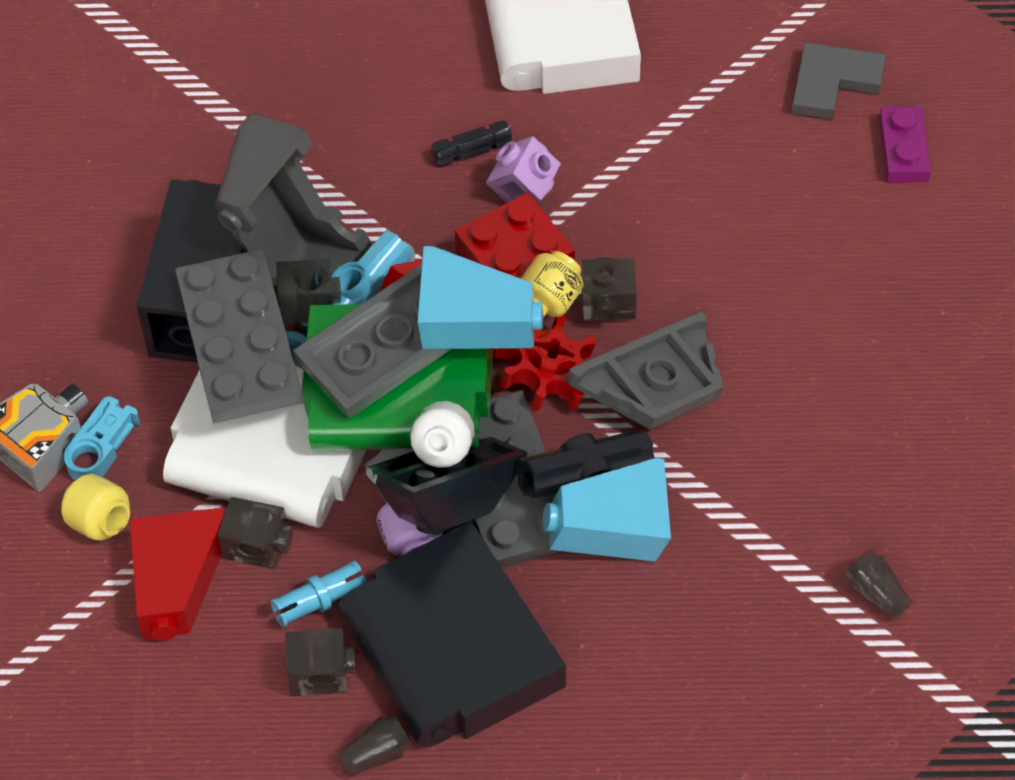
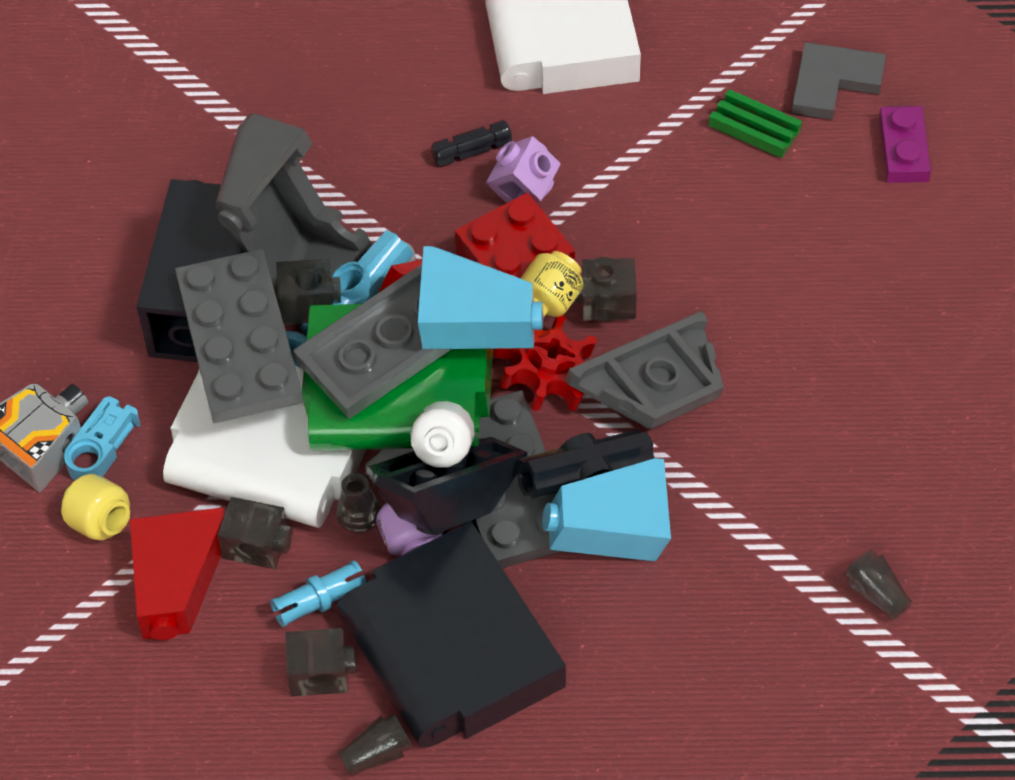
(357, 504): none -> clear smoke cone
(758, 119): none -> green tile

